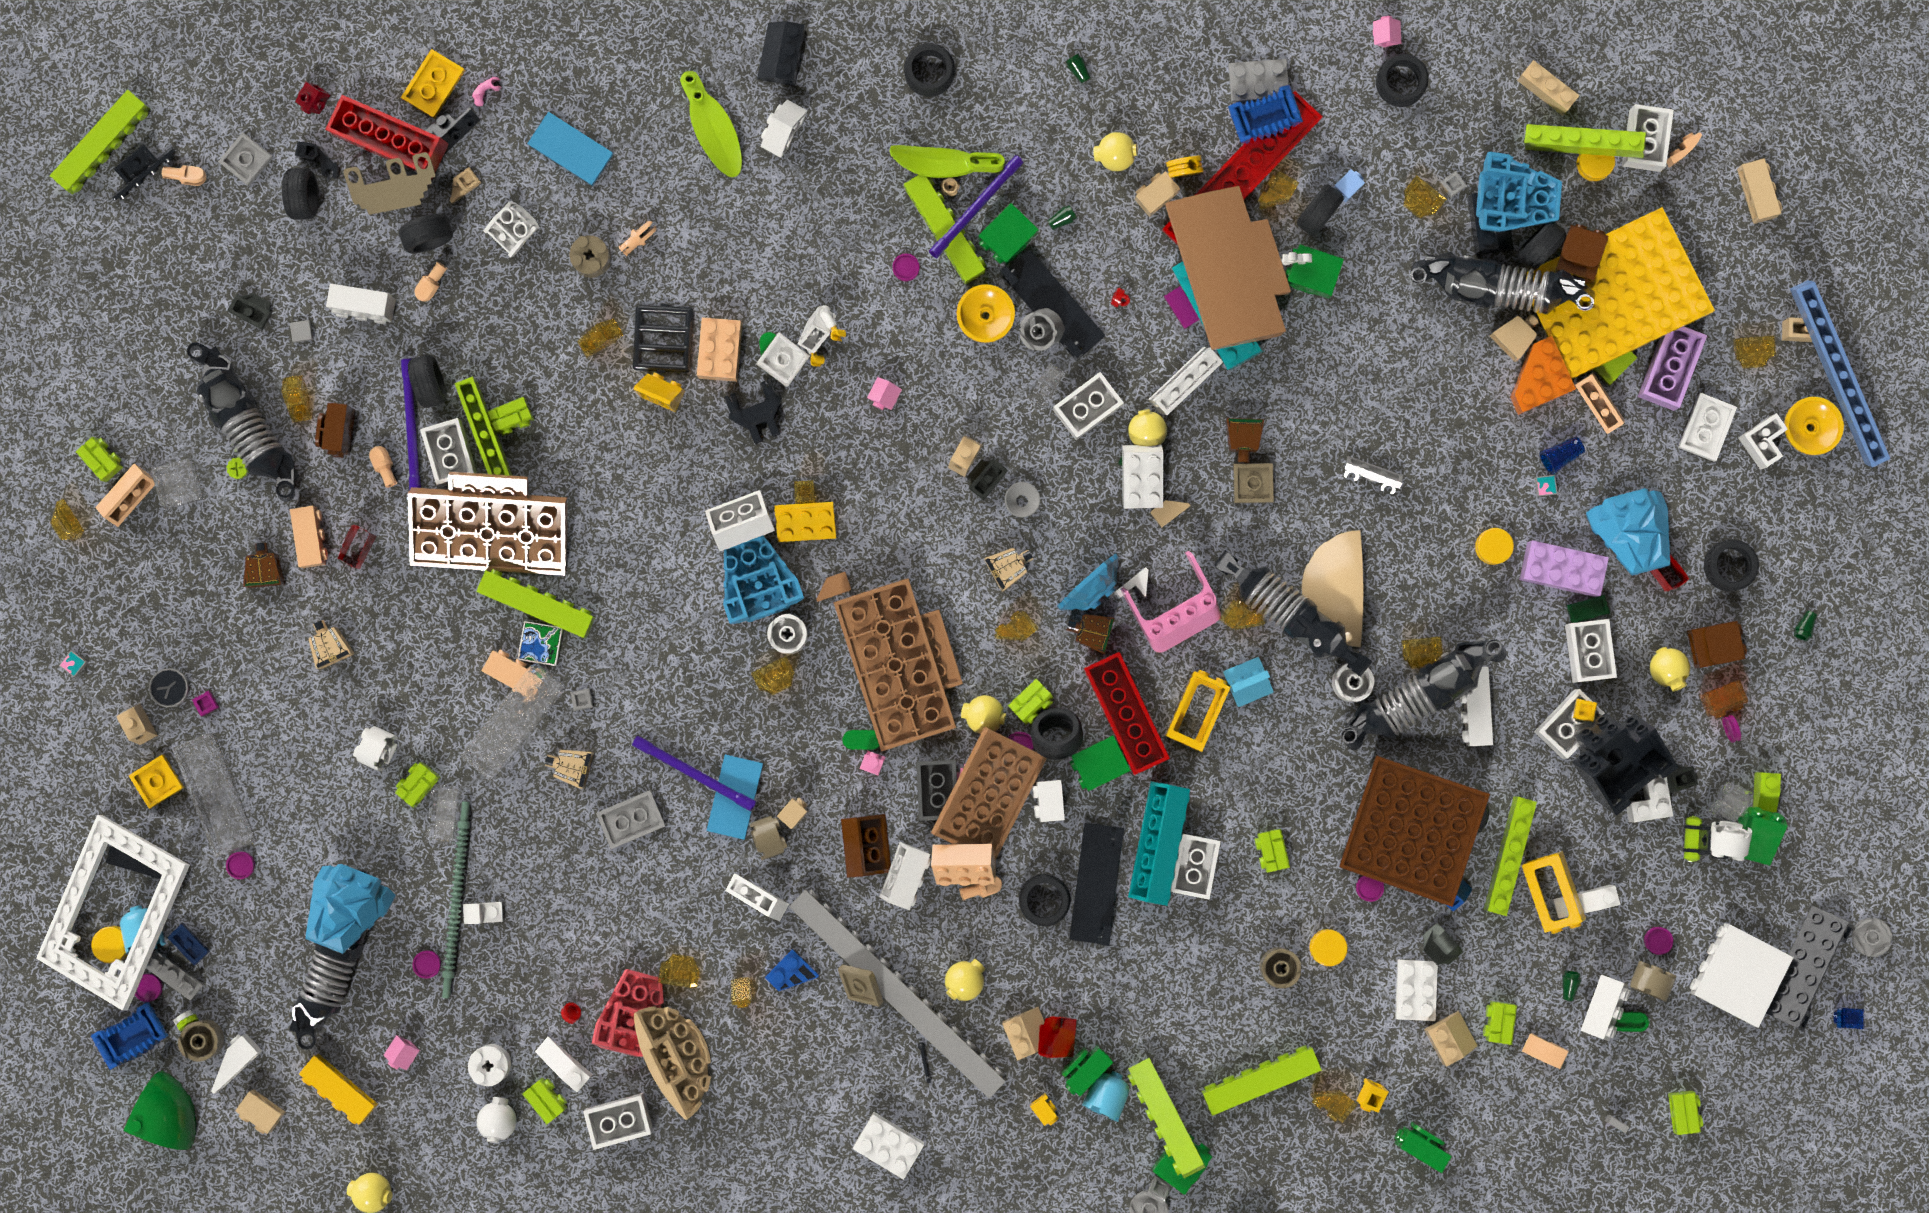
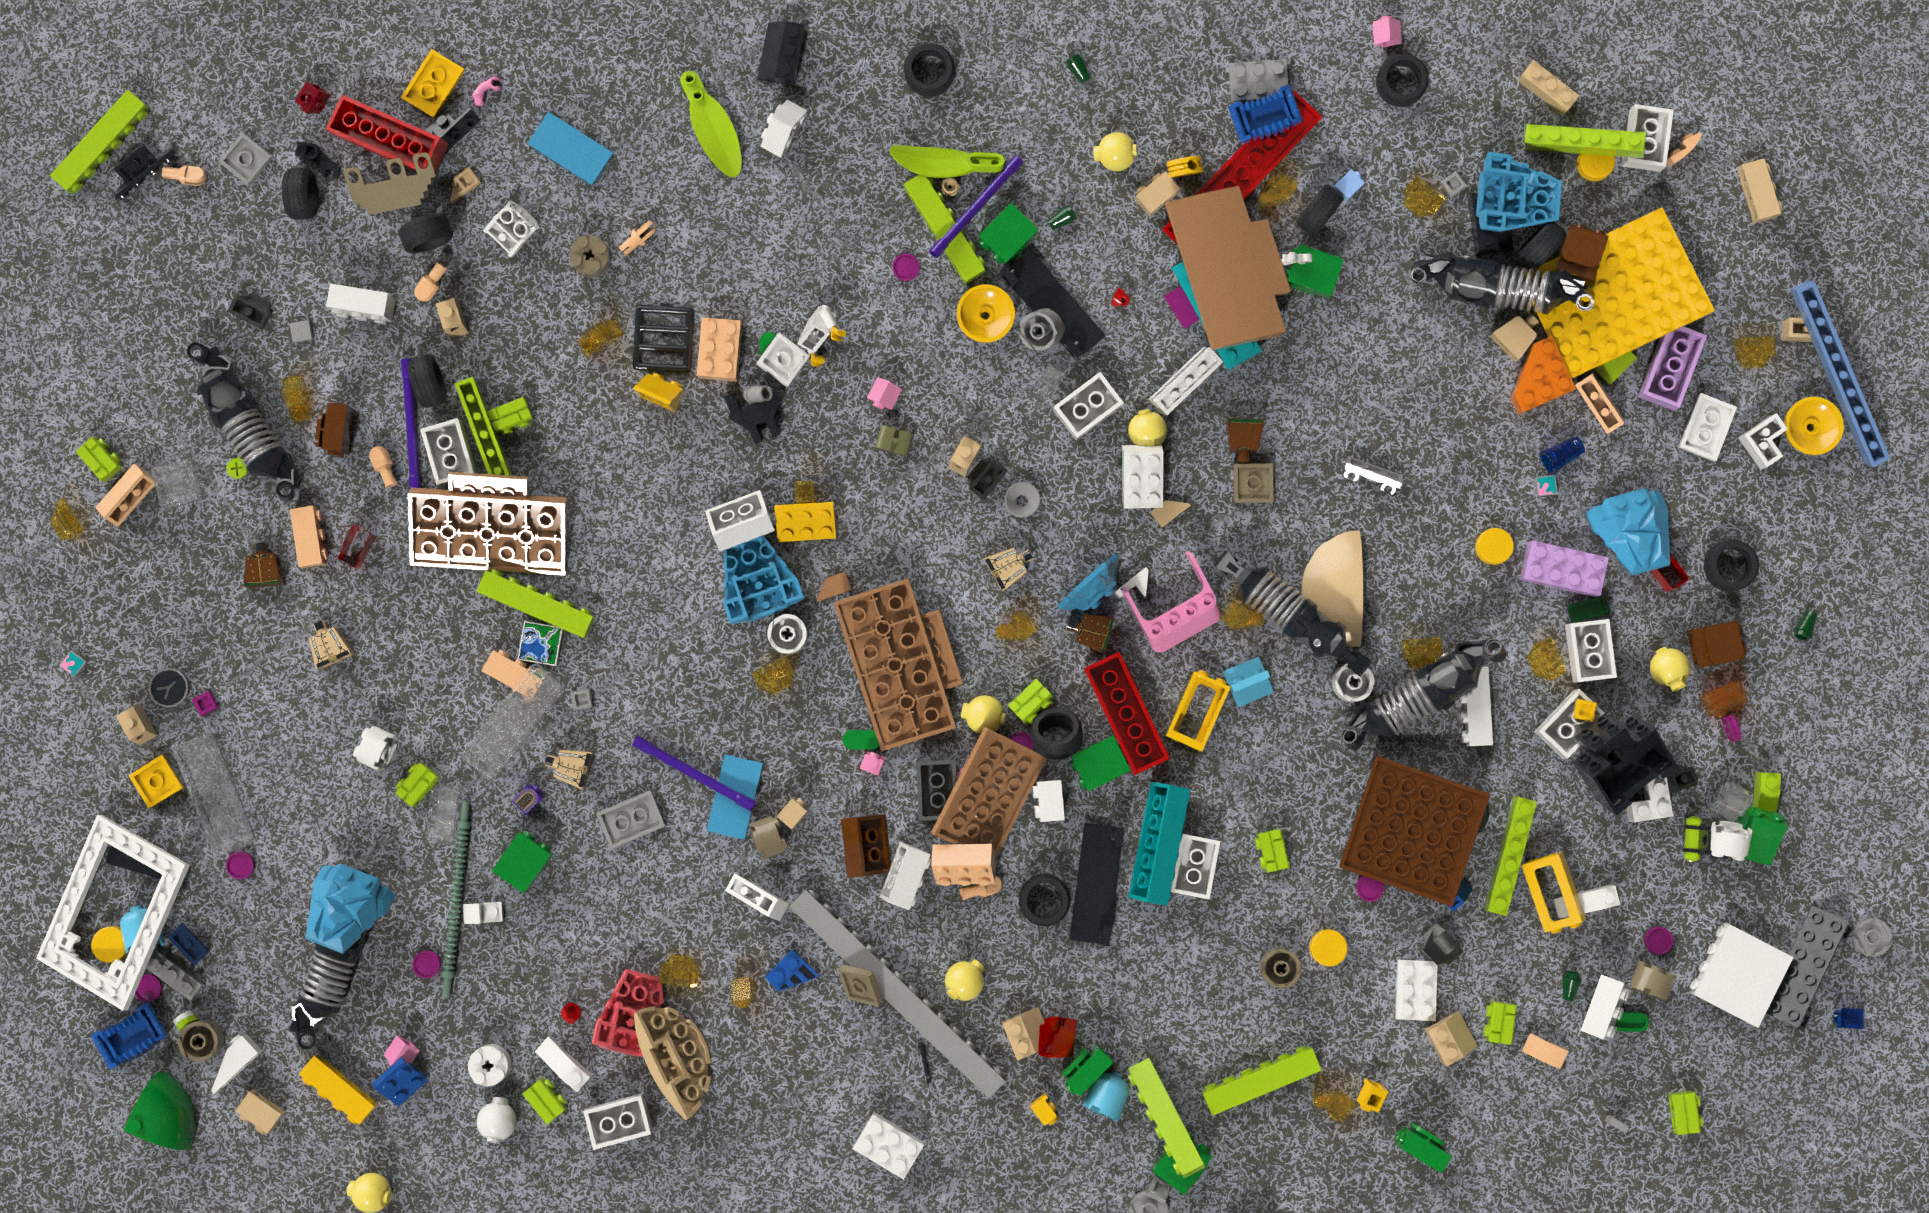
(399, 1082): none -> blue plate
(451, 317): none -> tan torso
(523, 861): none -> green brick
(528, 798): none -> brick
(755, 394): none -> light grey piece
(894, 440): none -> olive piece
(1546, 660): none -> clear yellow slope

